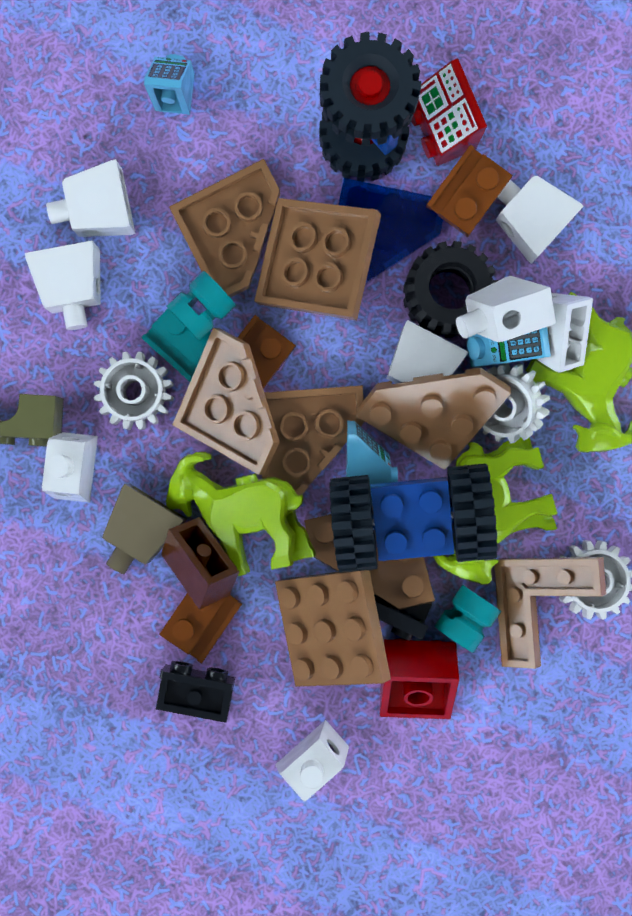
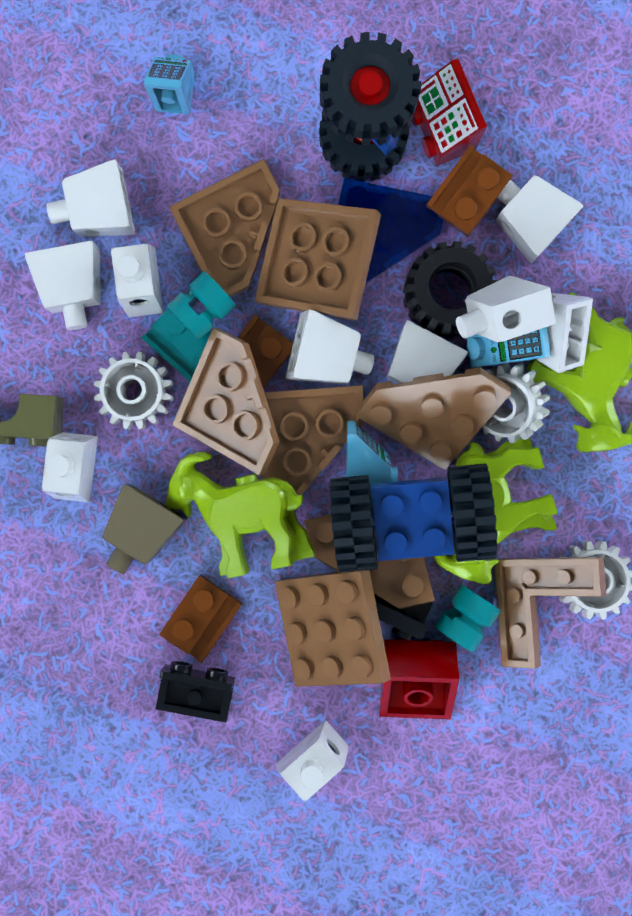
(137, 278): none -> white torso
(199, 562): reddish brown brick -> none
(326, 351): none -> white torso

